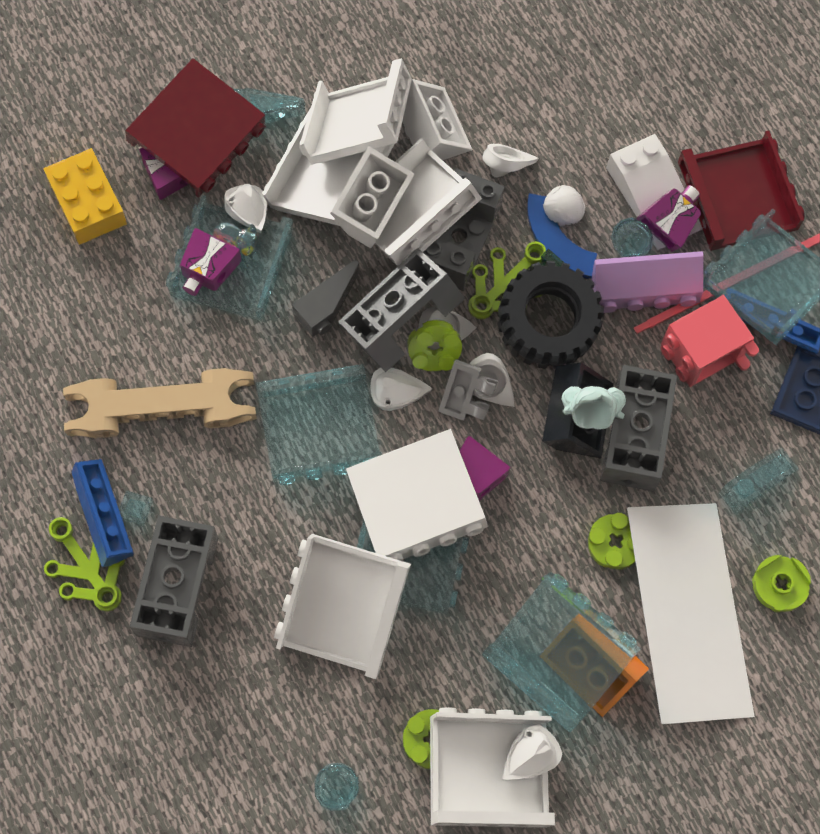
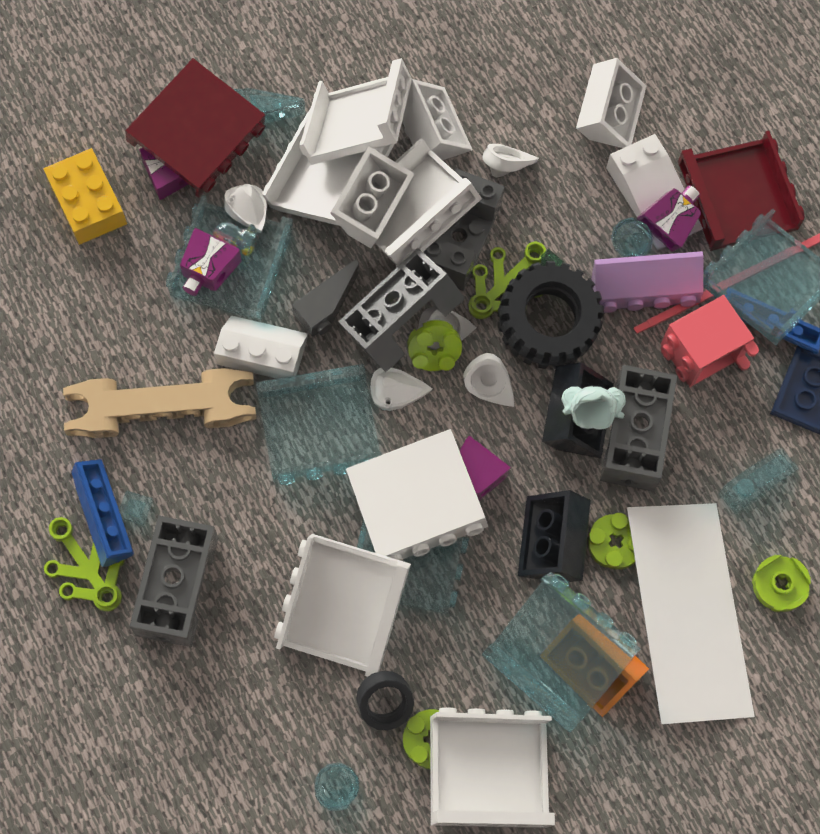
(260, 348): none -> white slope
(392, 719): none -> black tyre
(460, 389): light grey plate -> none
(532, 754): white piece -> none
(552, 237): blue tile -> none
(554, 535): none -> black slope
(564, 205): white hair -> none
(611, 104): none -> white slope

